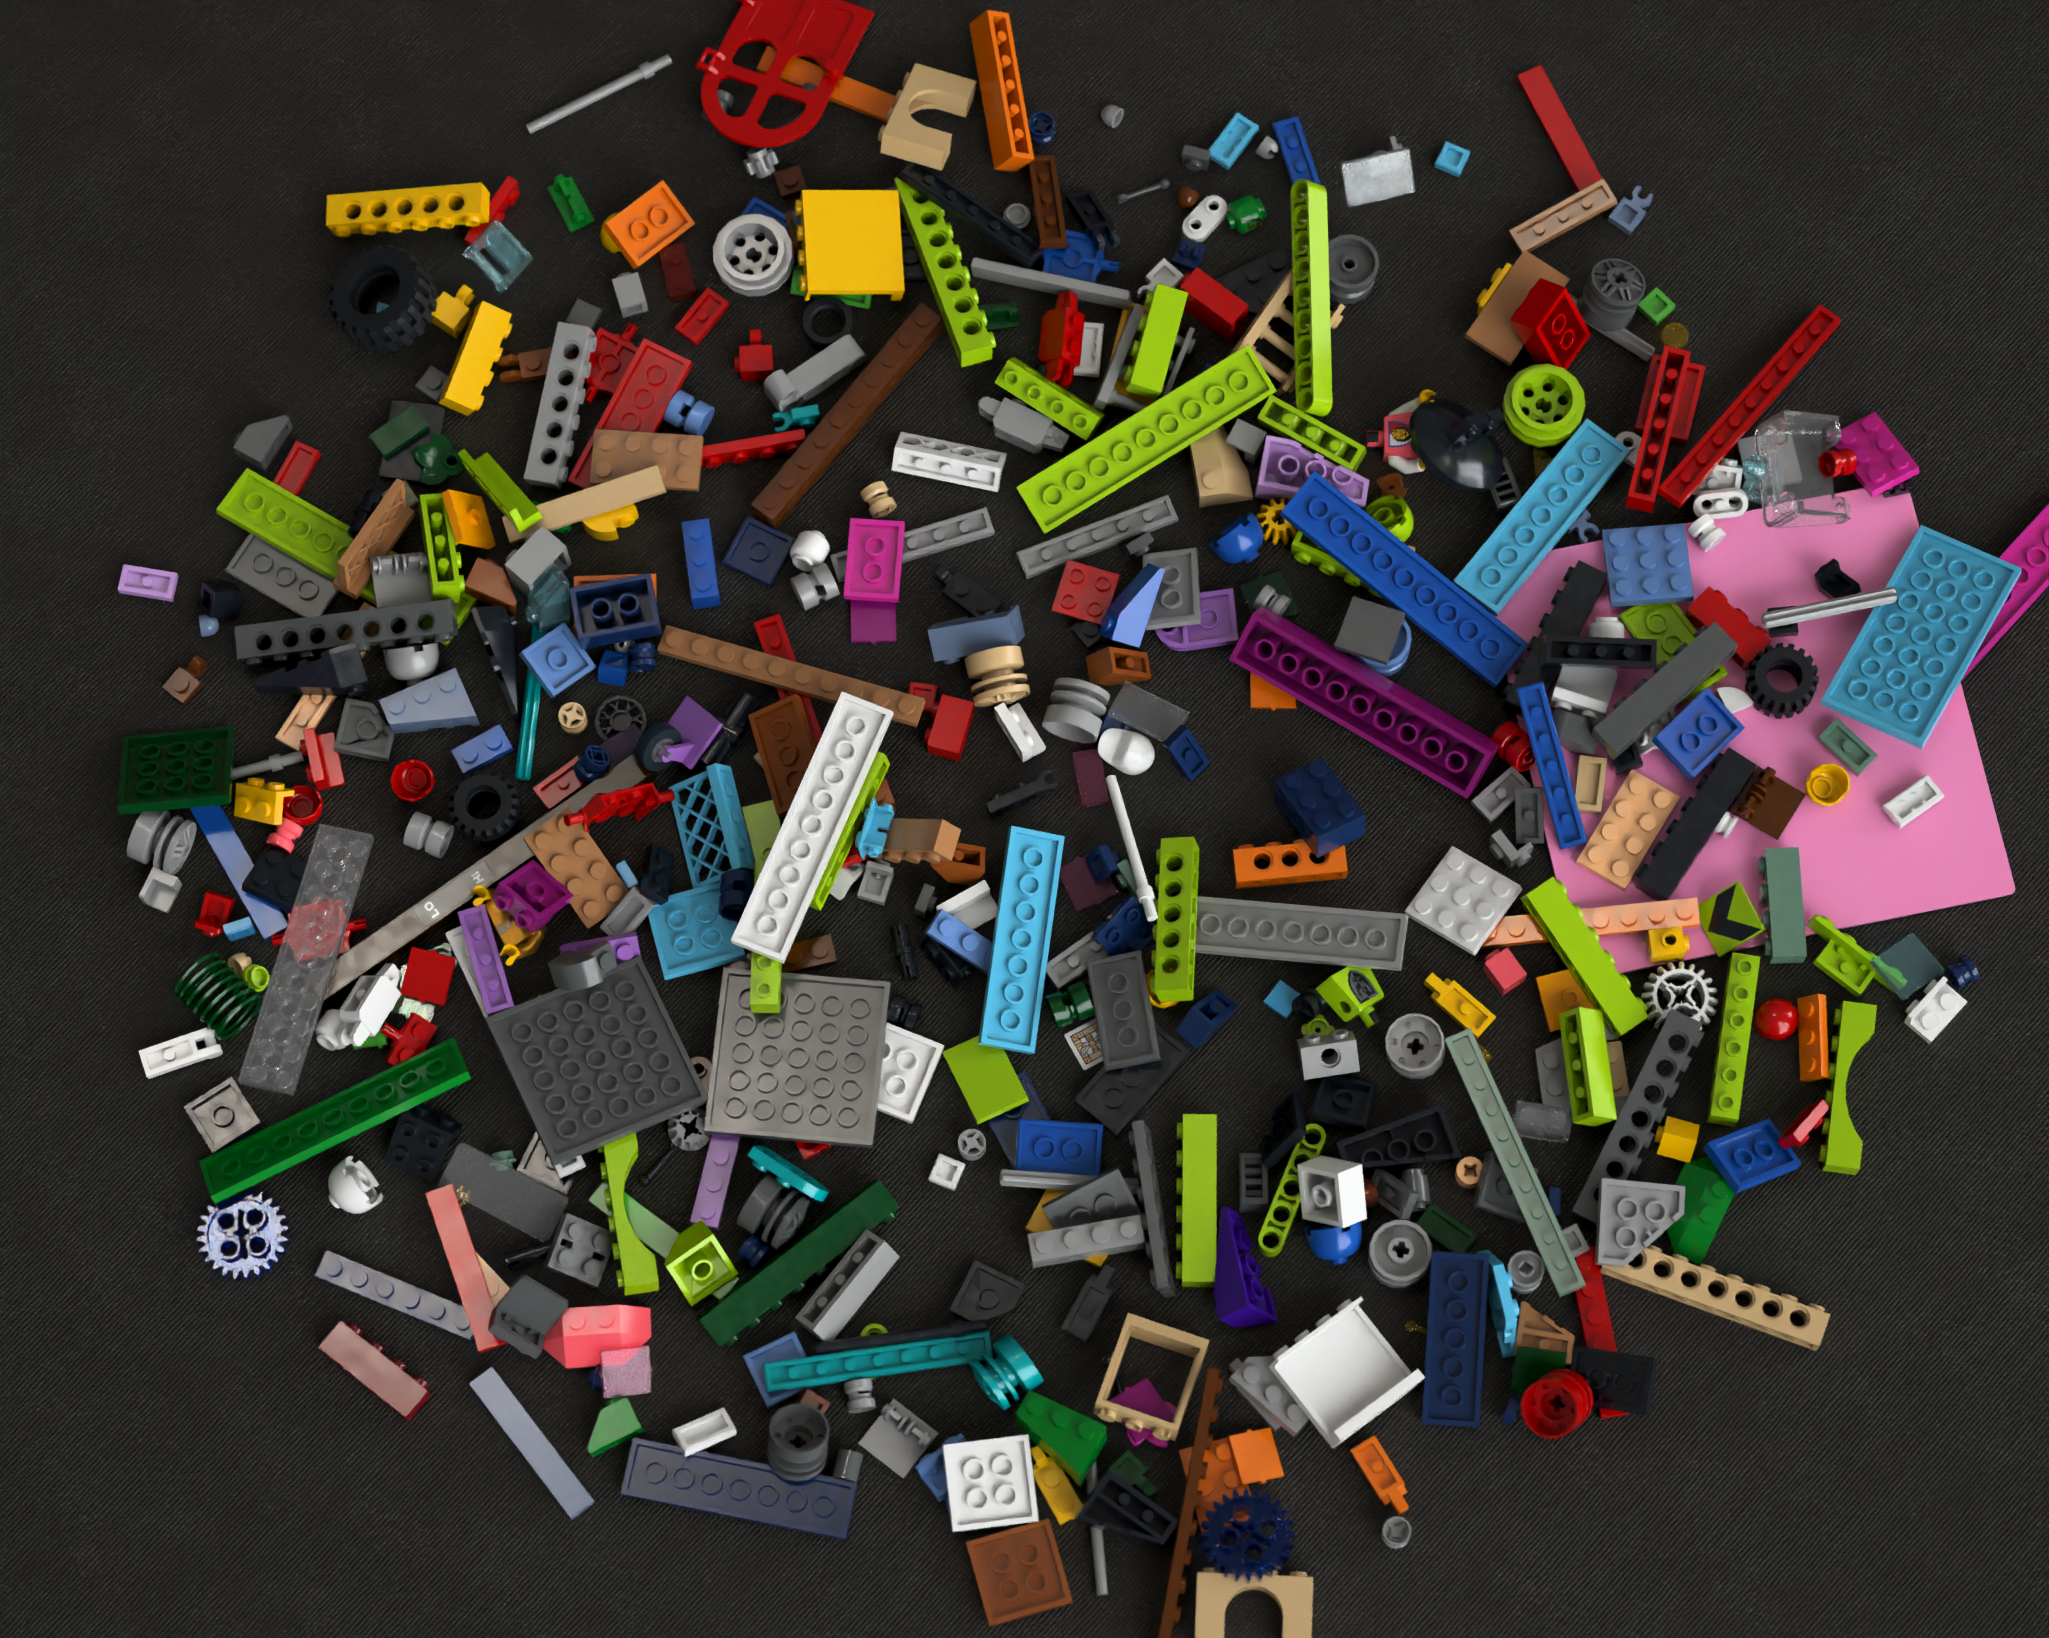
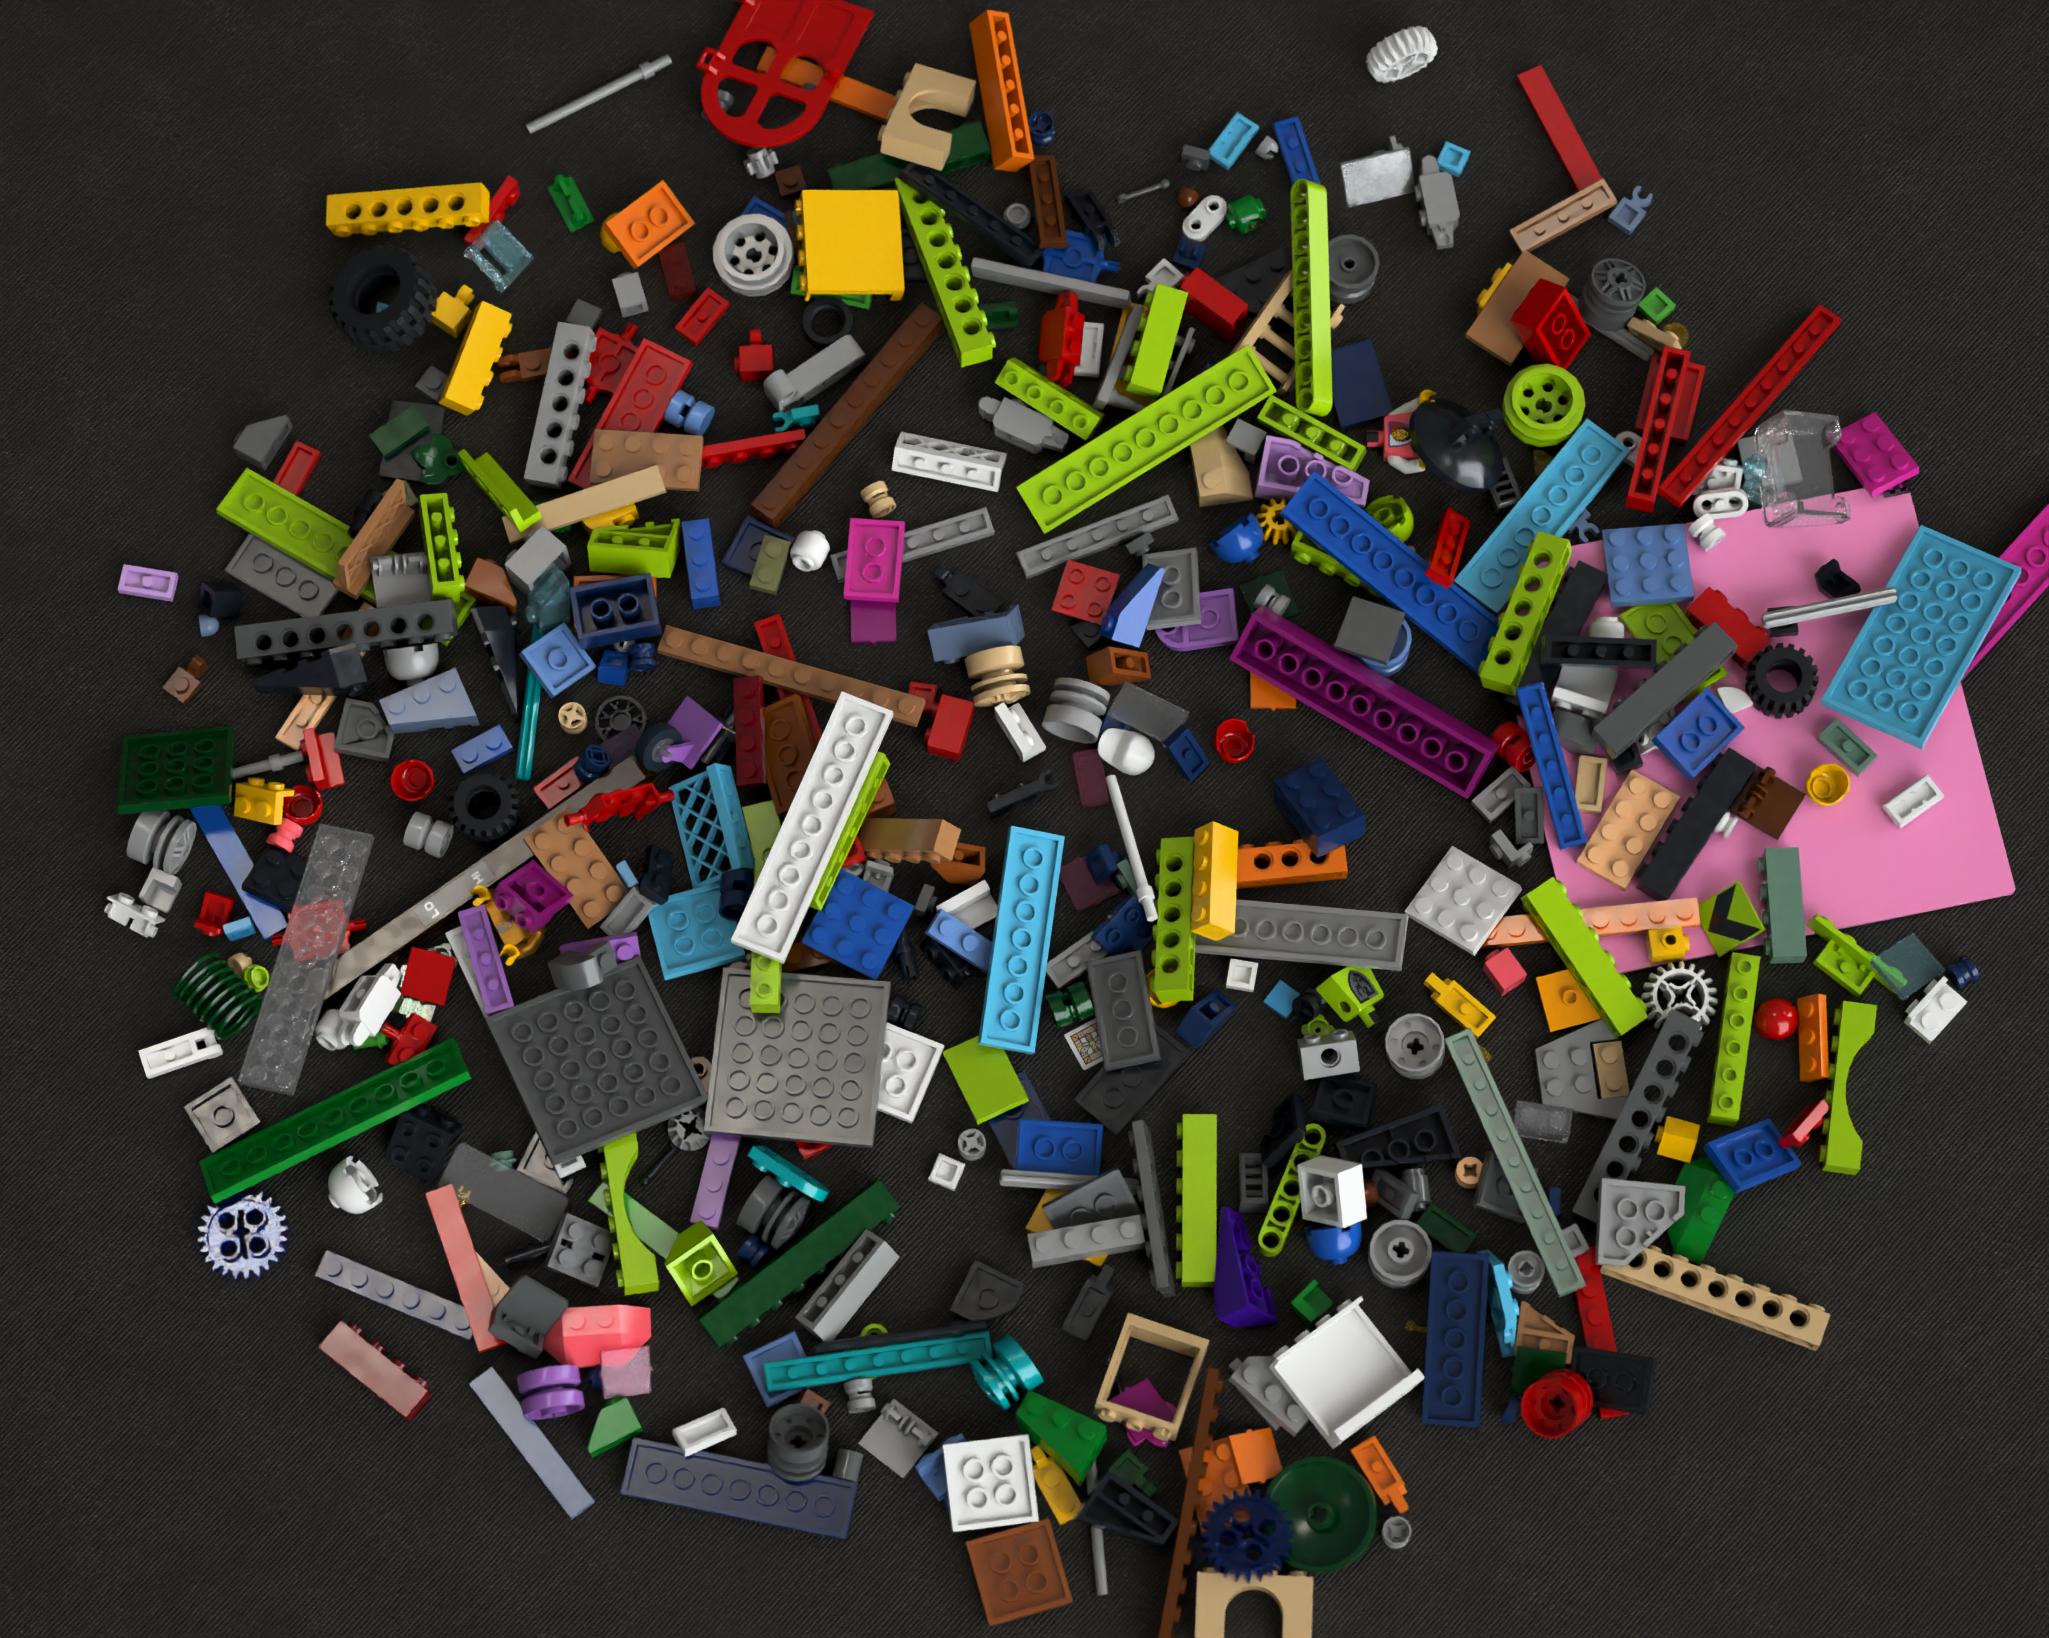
(125, 908): none -> white hinge
(468, 519): light orange plate -> none
(550, 1392): none -> medium lavender wheel
(636, 549): none -> lime wedge
(749, 731): none -> dark red plate
(770, 565): none -> olive plate
(814, 586): light grey wheel -> none
(858, 925): none -> blue plate
(874, 818): medium azure hinge -> none
(879, 170): none -> dark green brick
(1112, 115): light grey hinge -> none
(1214, 881): none -> yellow brick
(1233, 741): none -> red hair
(1241, 975): none -> white plate
(1311, 1304): none -> green panel
(1329, 1512): none -> dark green dish
(1358, 386): none -> dark blue tile
(1395, 480): clear orange plate -> none
(1401, 54): none -> white gear
(1438, 203): none -> light grey hinge
(1447, 548): none -> red plate
(1507, 676): none -> lime brick
(1587, 1067): lime brick -> none
(1649, 333): none -> tan plate
(1838, 462): red wheel -> none

